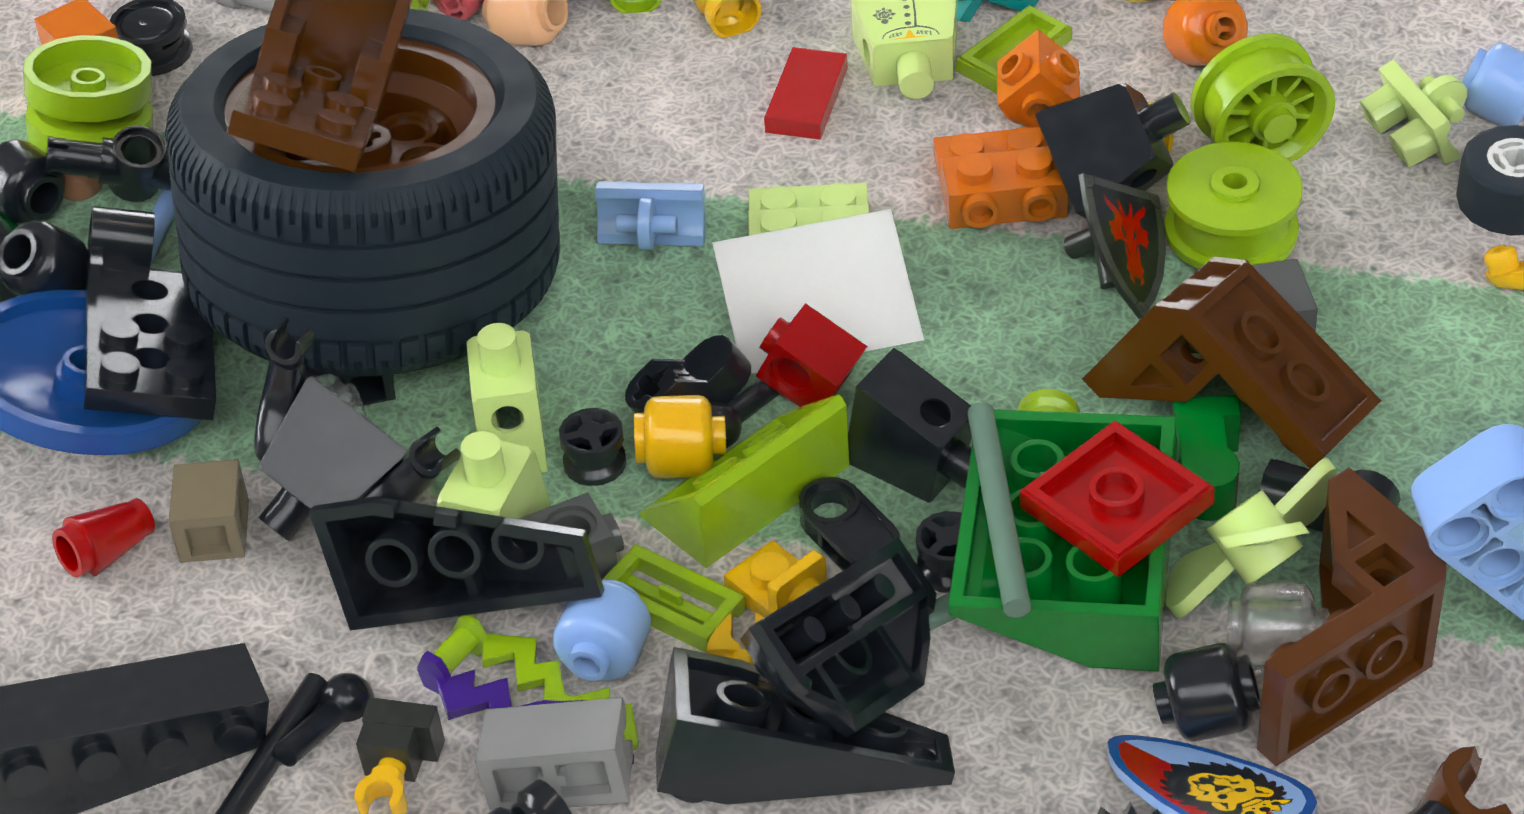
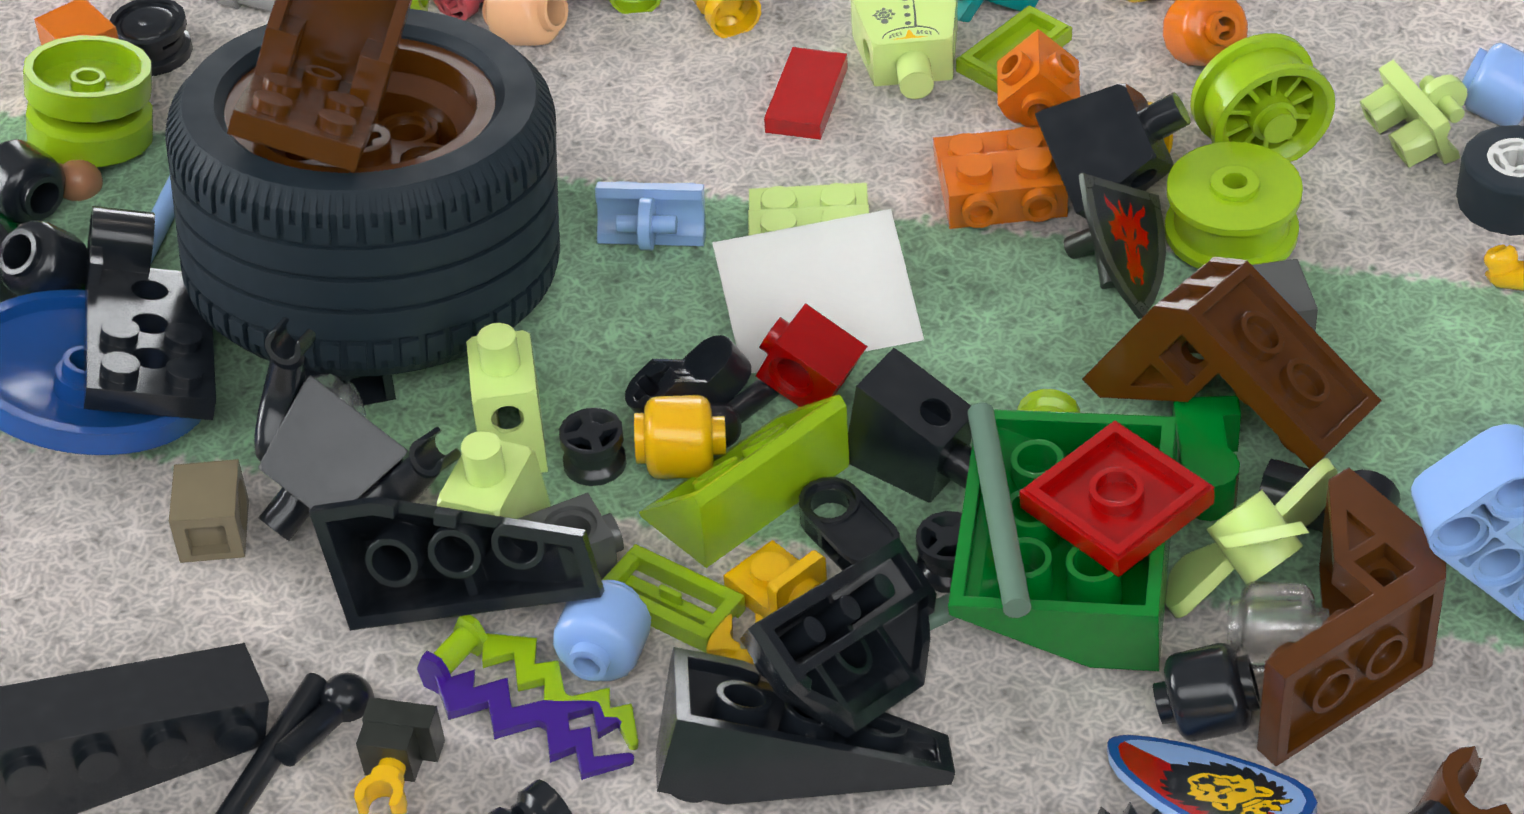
(101, 536): red cone -> none
(114, 162): black pin -> none
(566, 744): light grey hinge -> none

